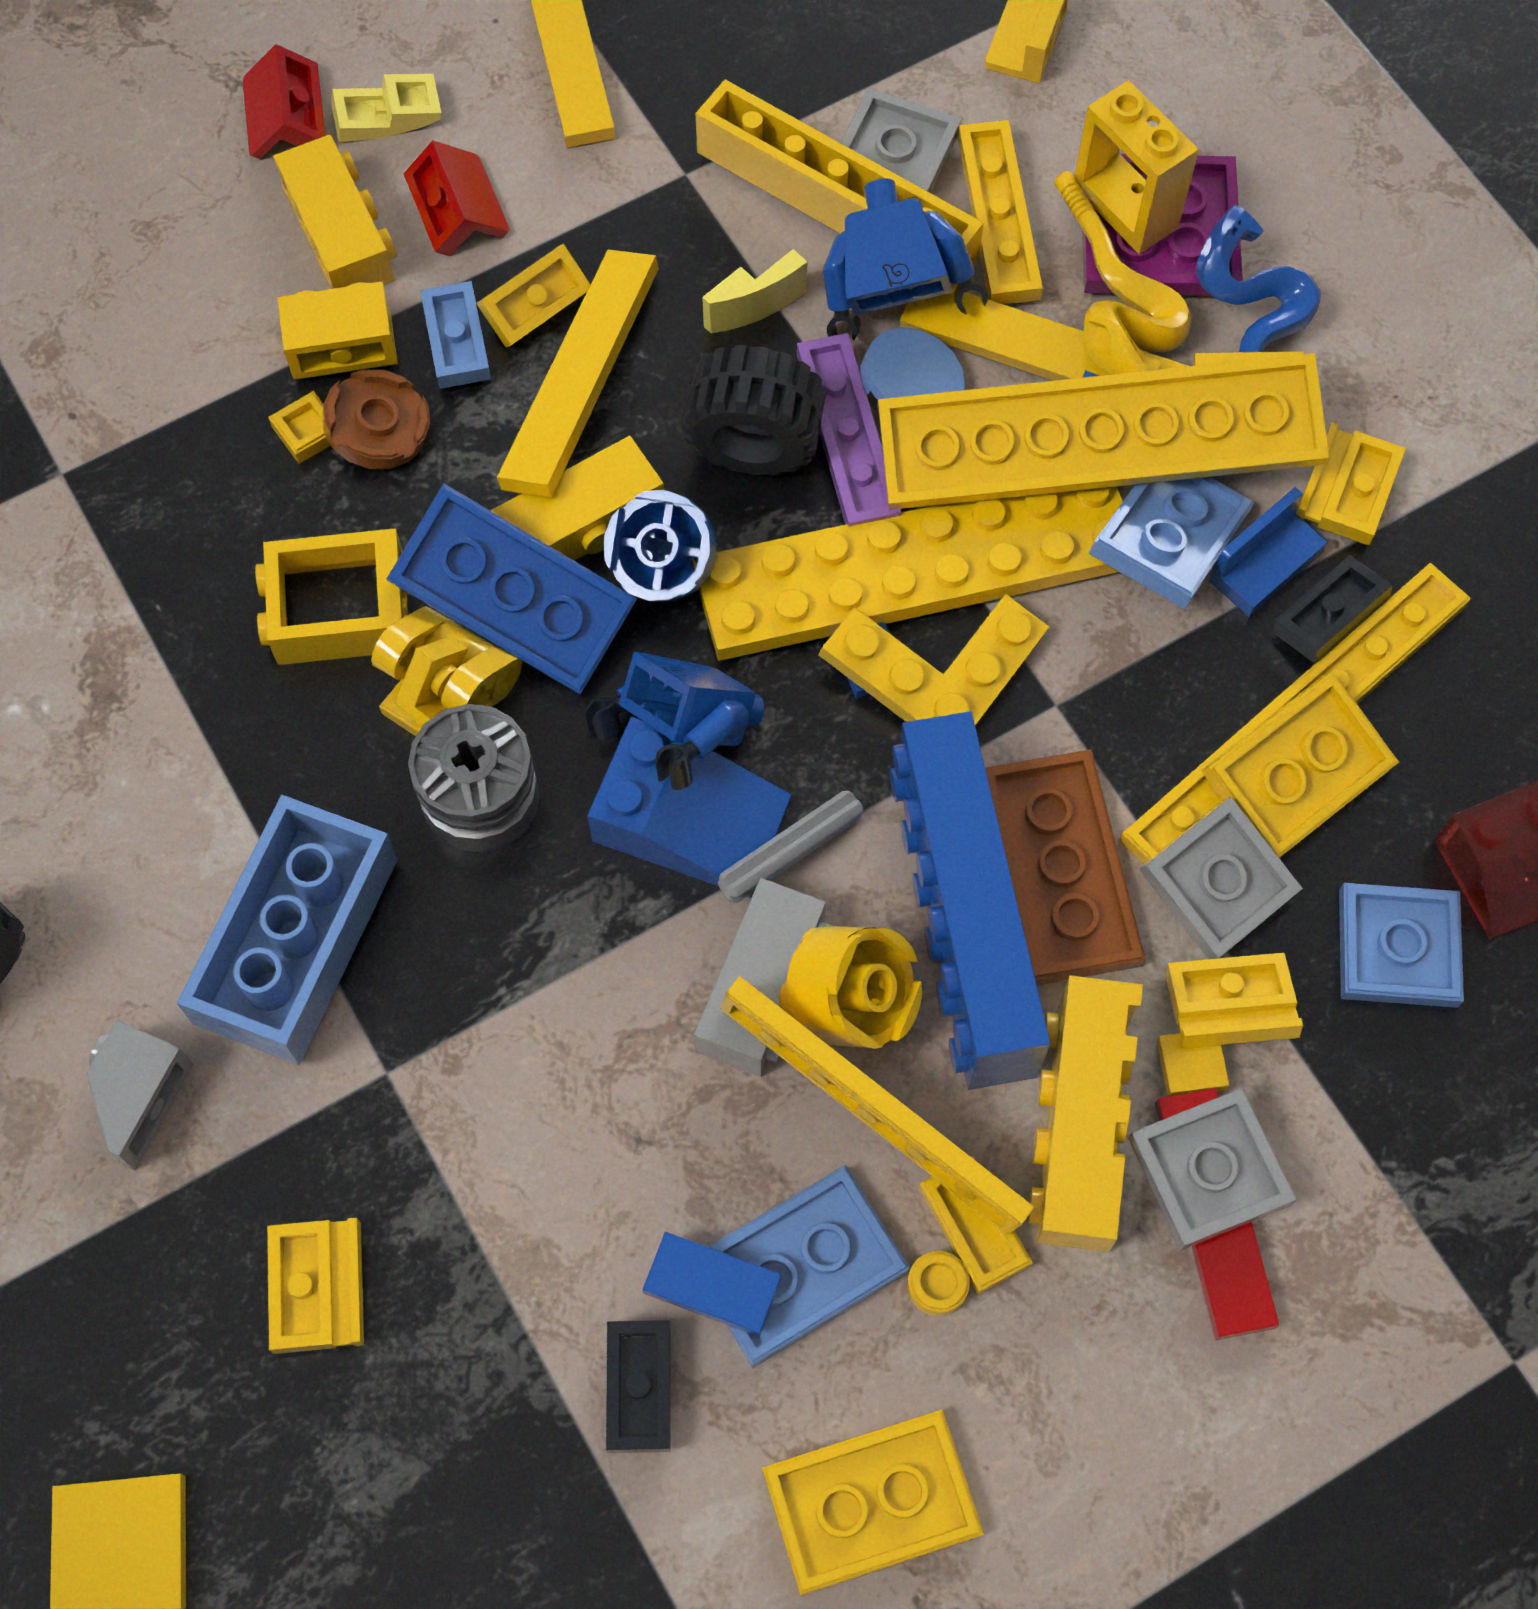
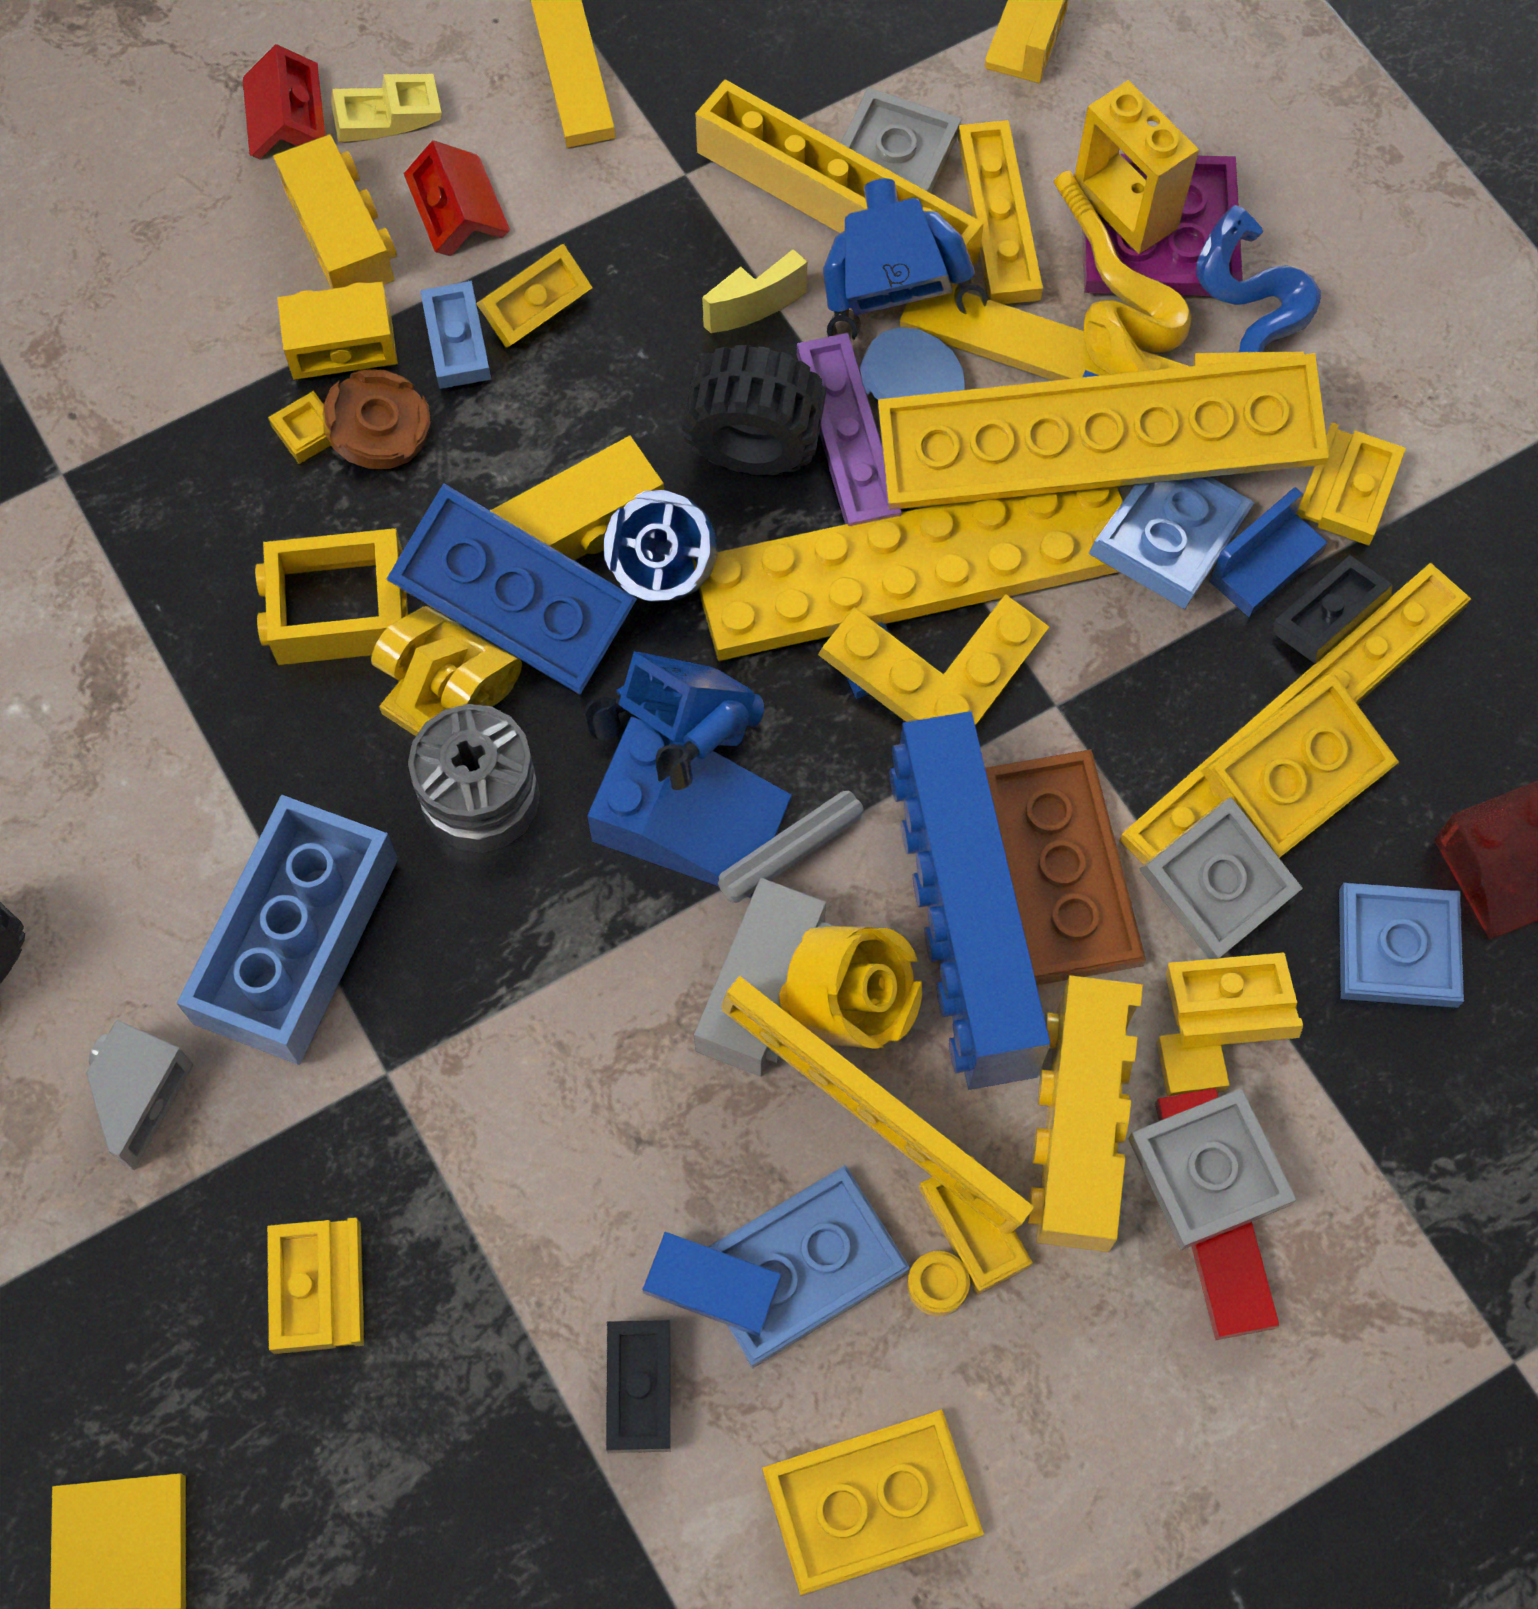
(578, 374): yellow tile -> none

